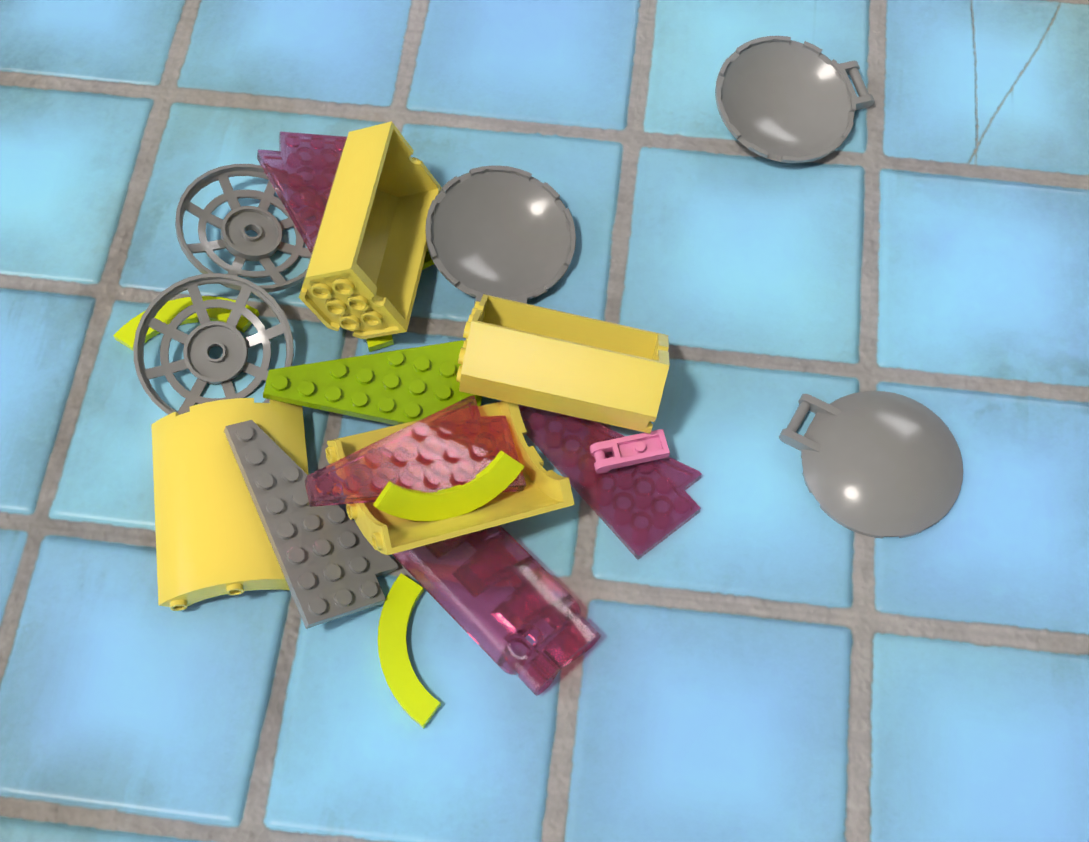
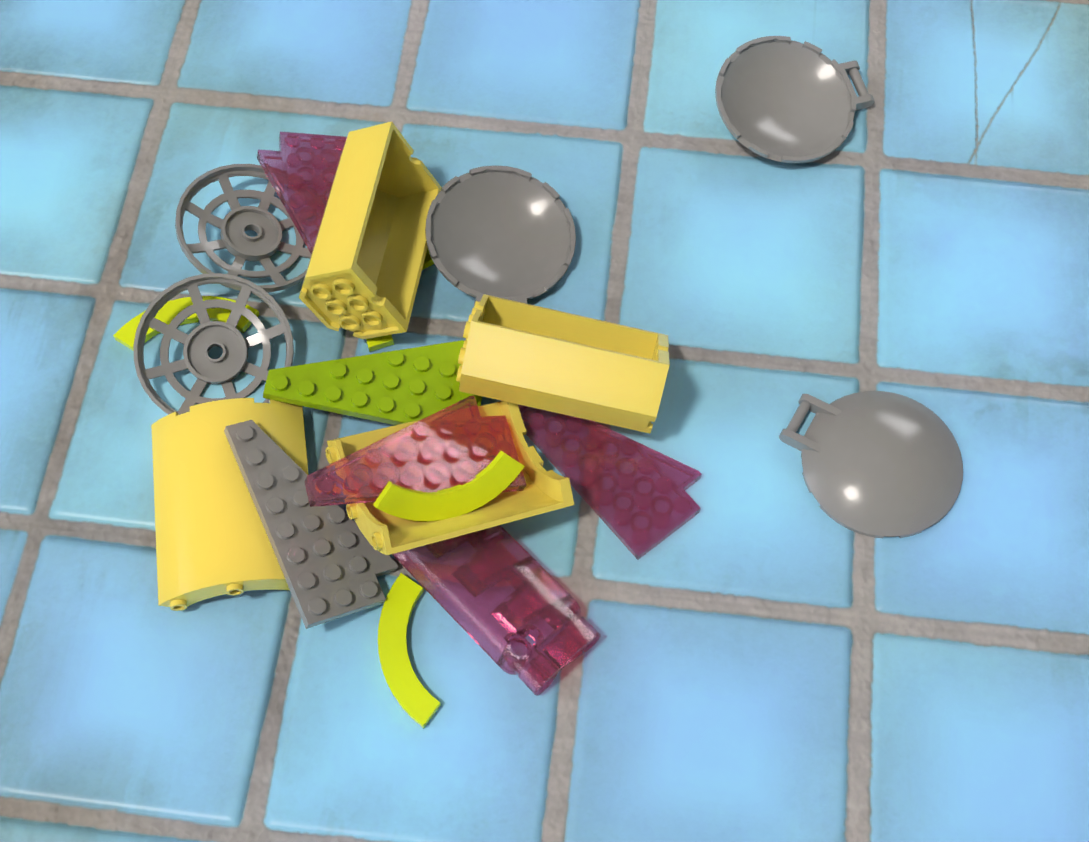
(629, 450): bright pink plate -> none

